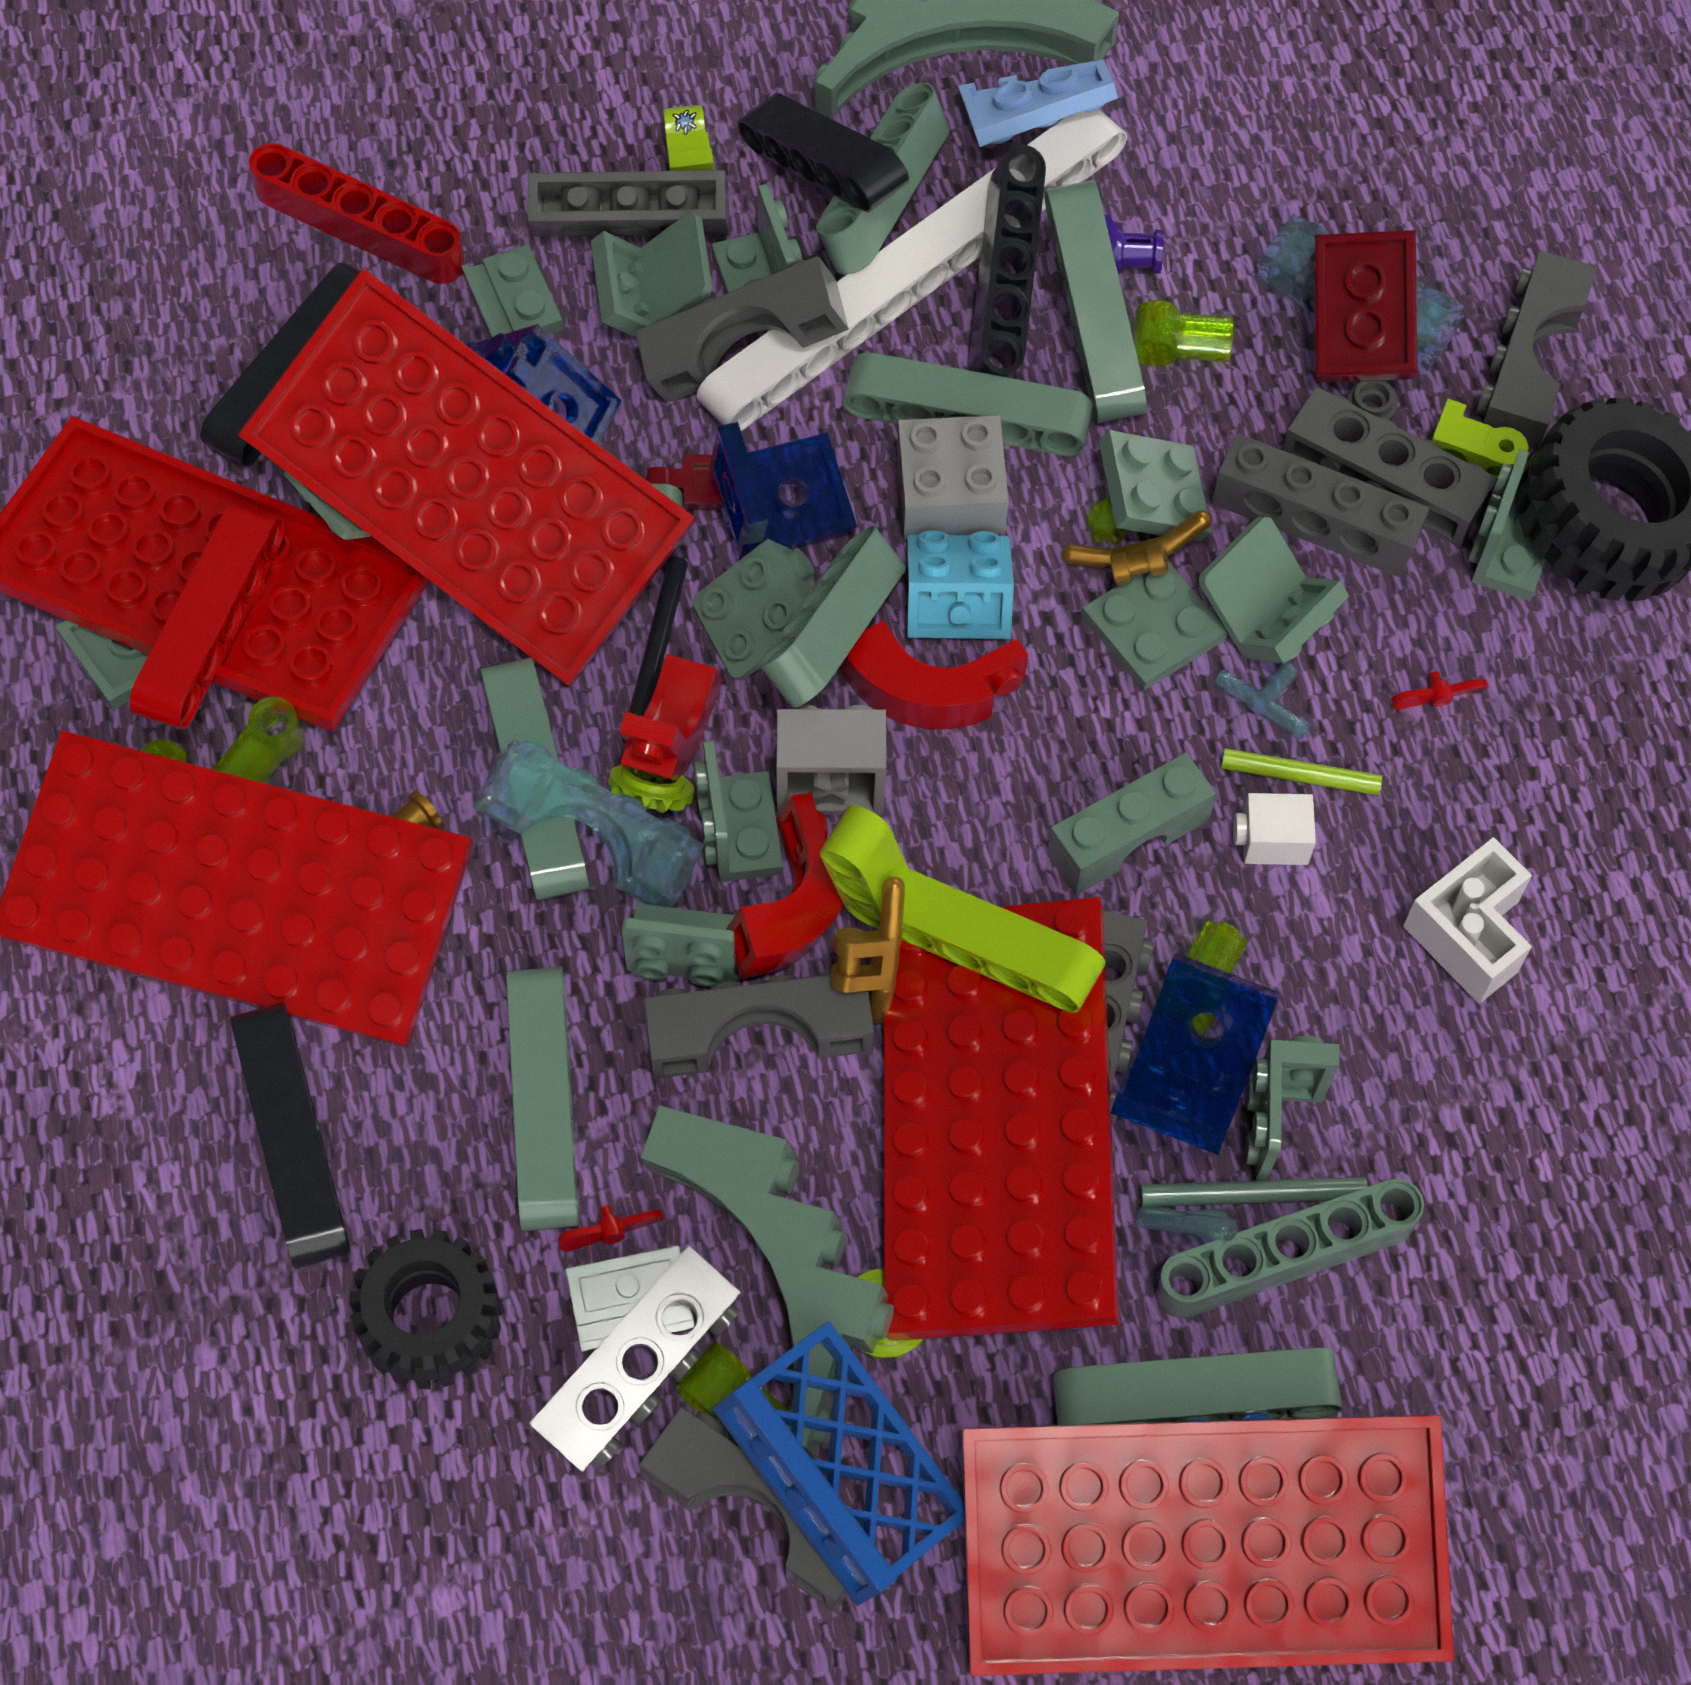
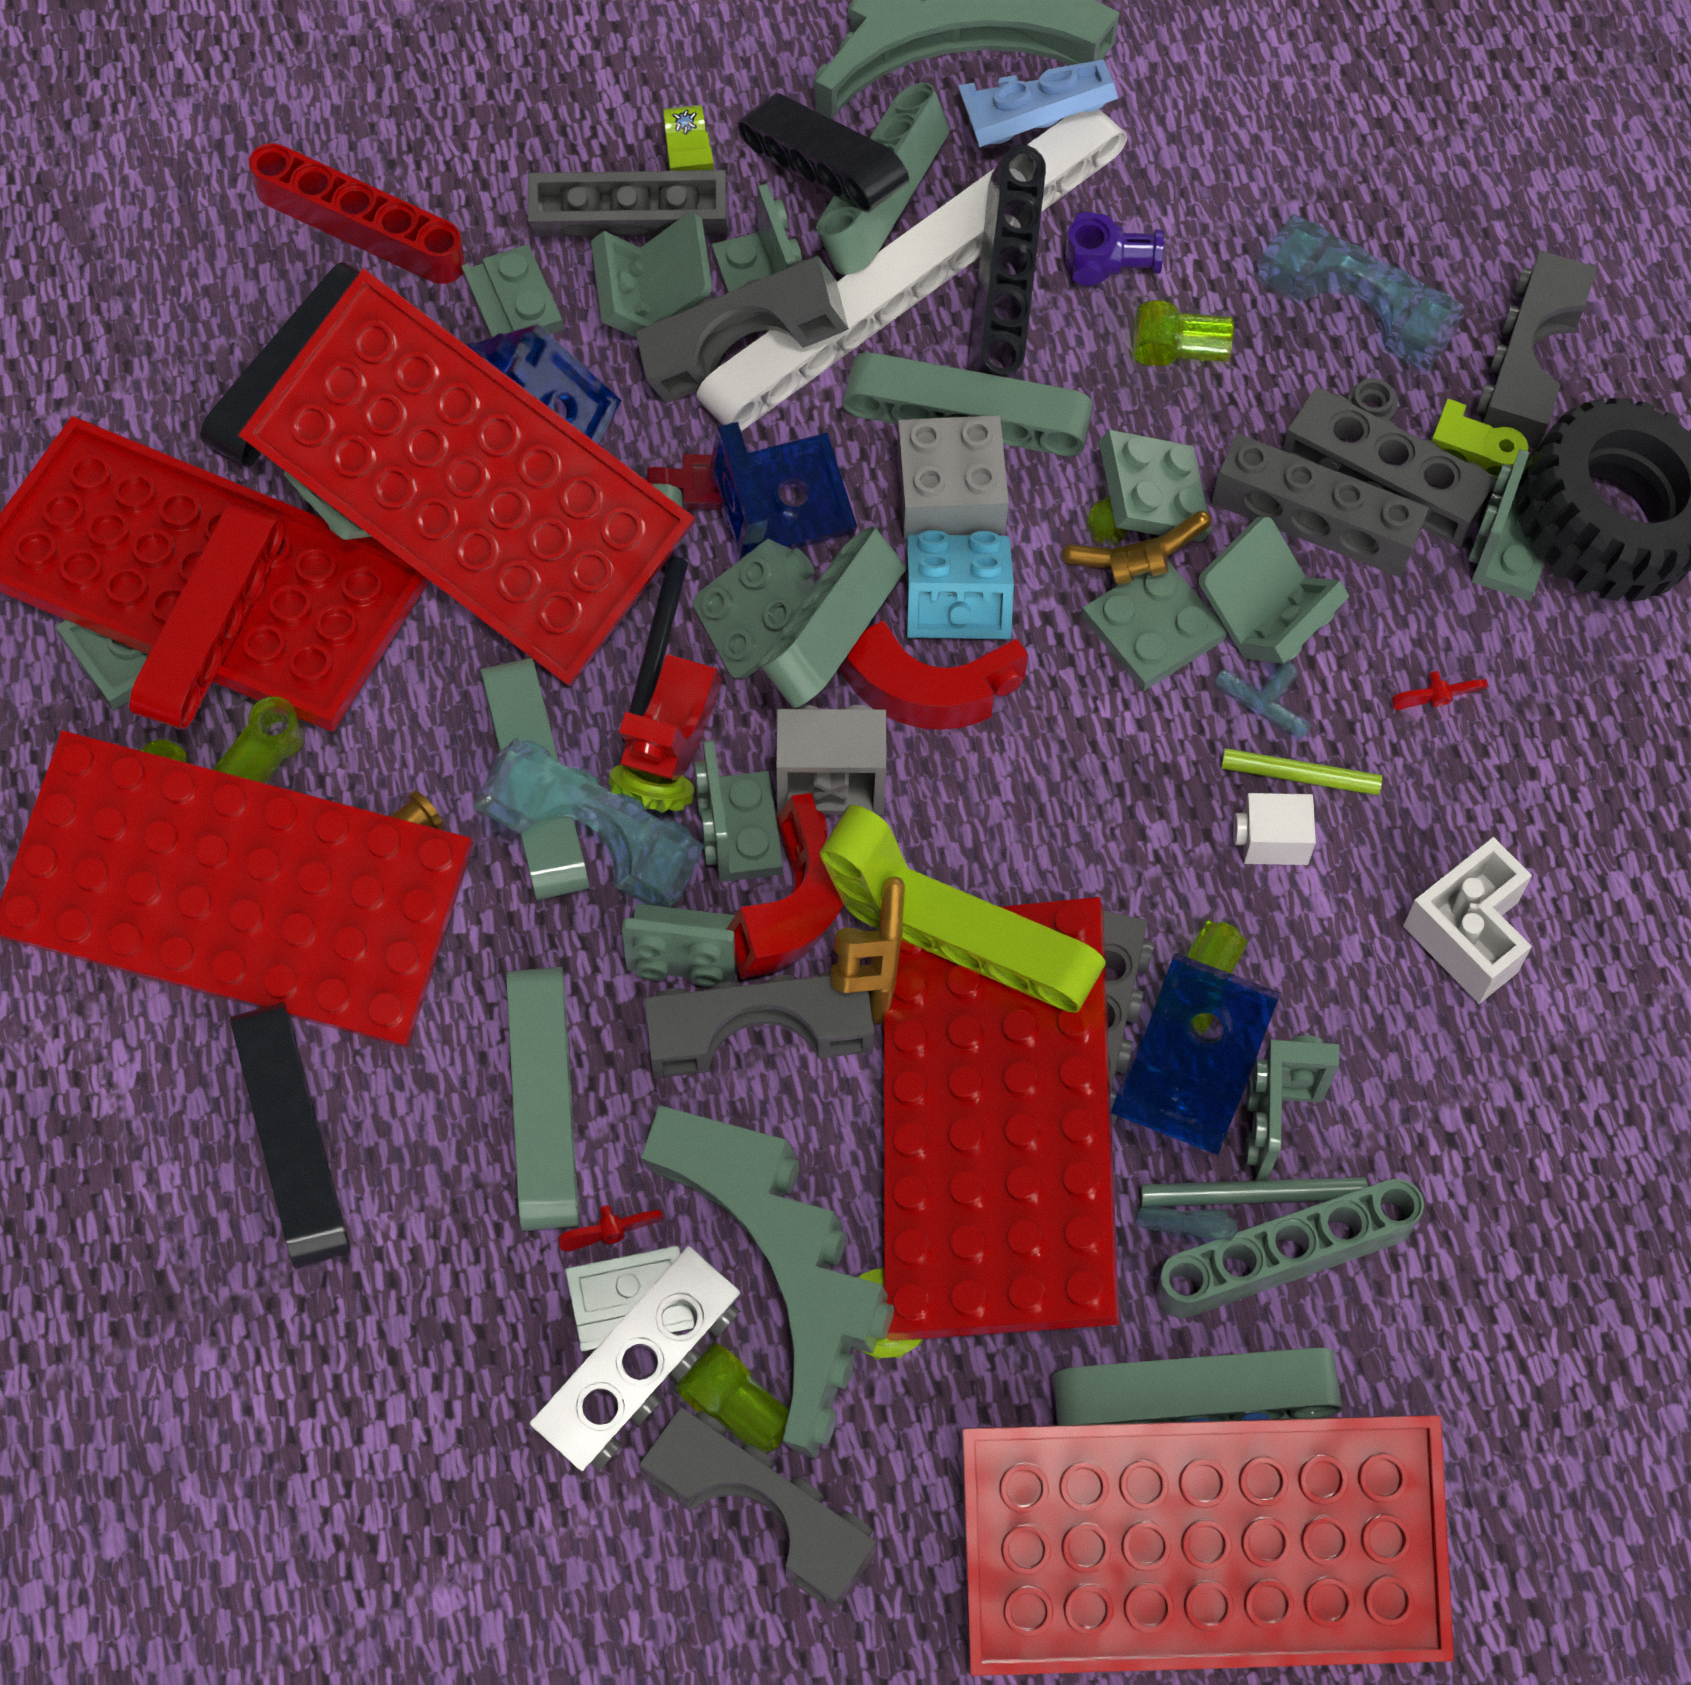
(418, 1264): black tyre -> none
(813, 1498): blue fence -> none
(1095, 301): sand green beam -> none
(1100, 837): sand green arch -> none
(1366, 306): dark red tile -> none

